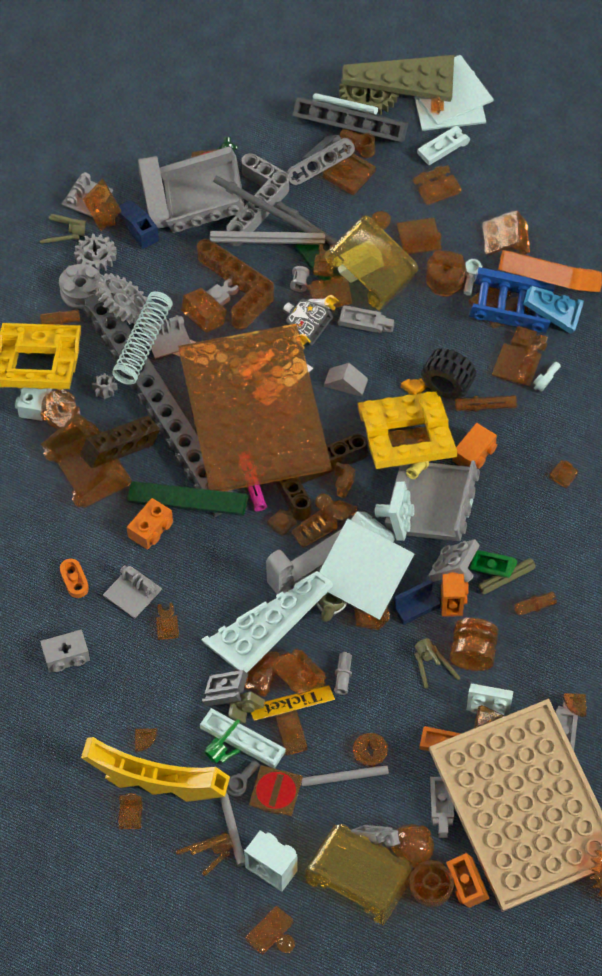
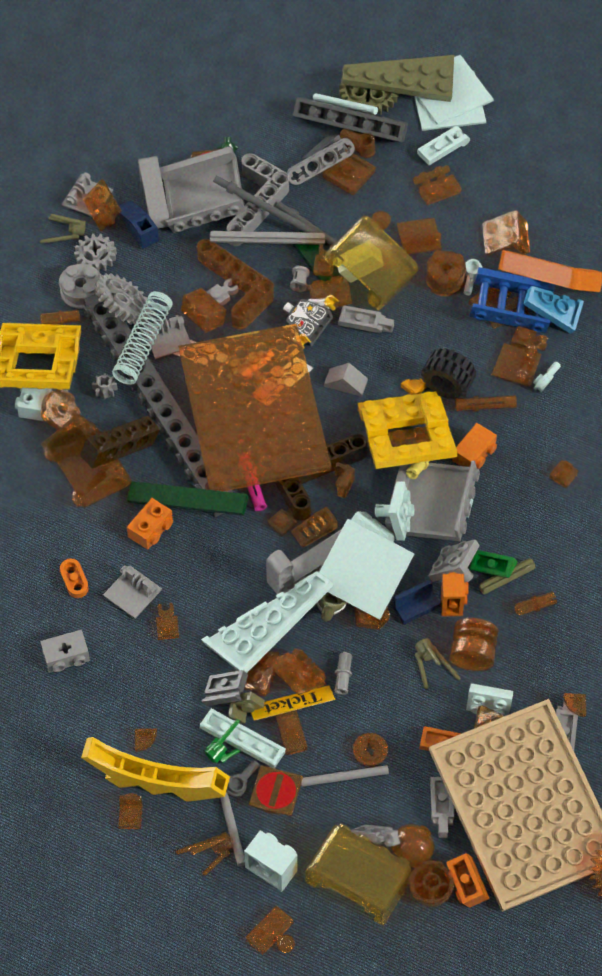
(338, 508): clear orange plate -> none
(437, 105): clear orange plate -> none

